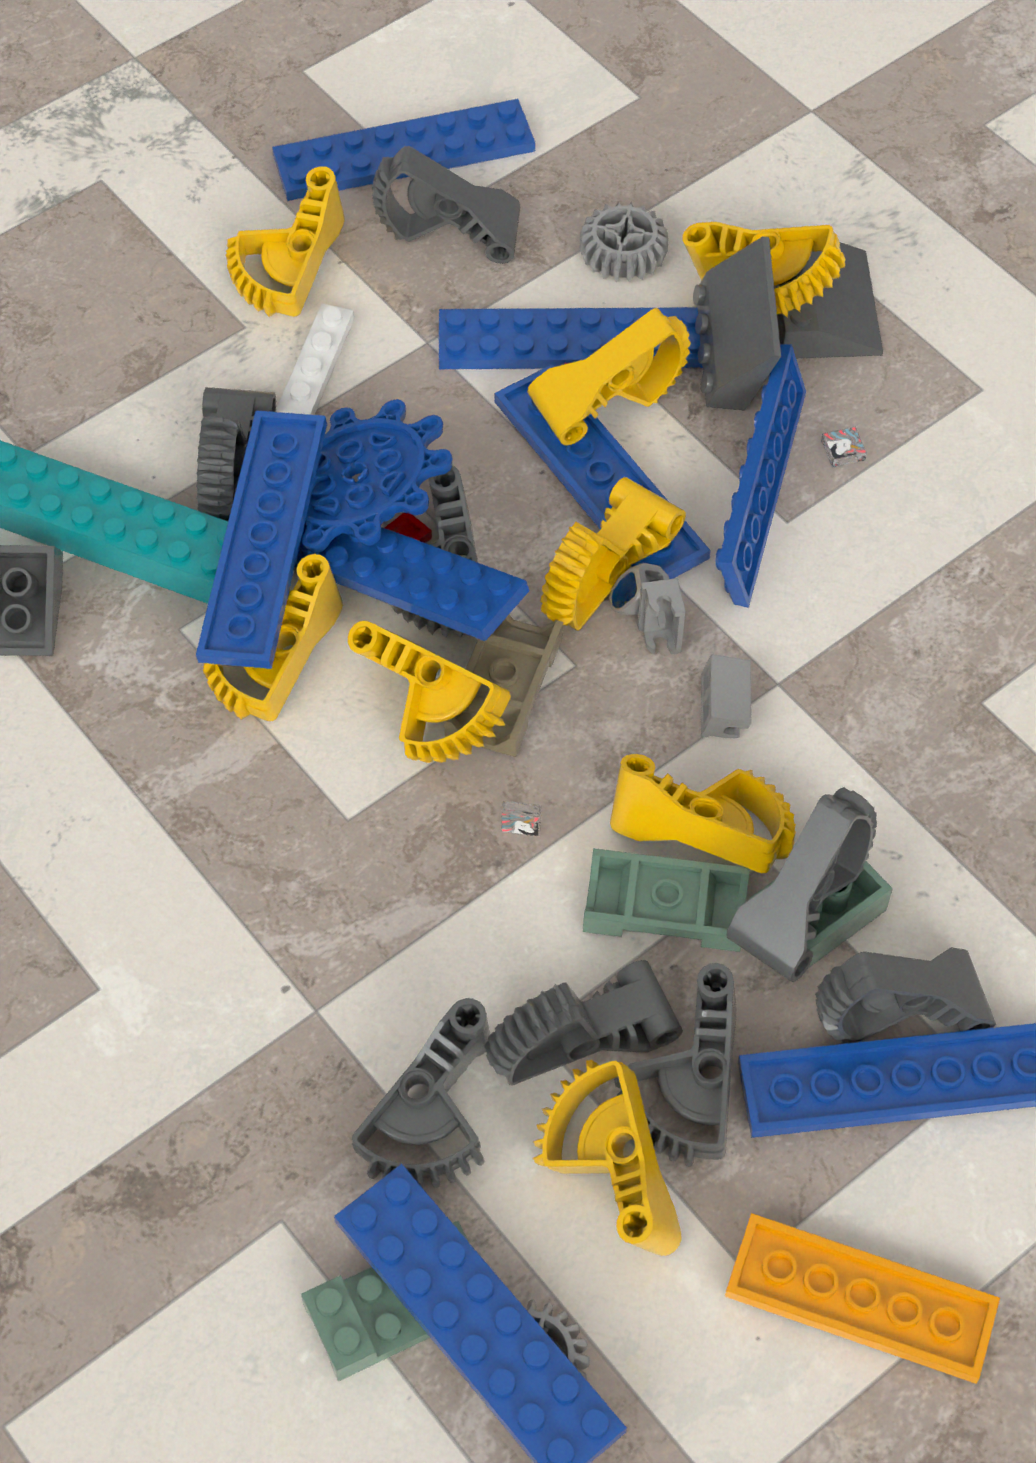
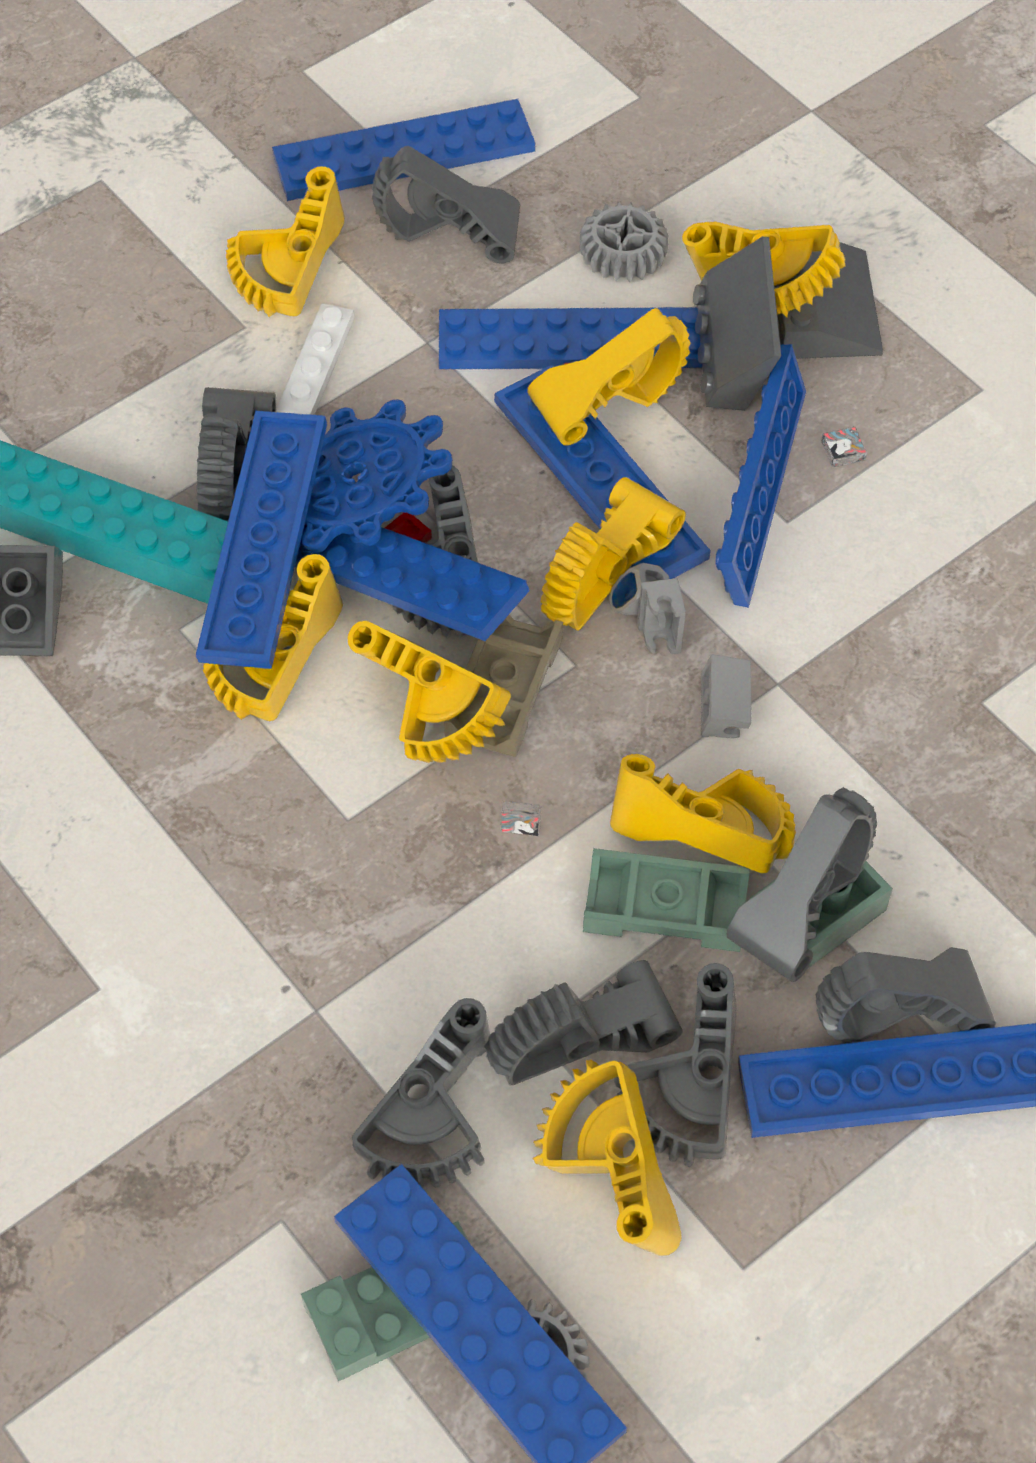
(863, 1298): light orange plate -> none

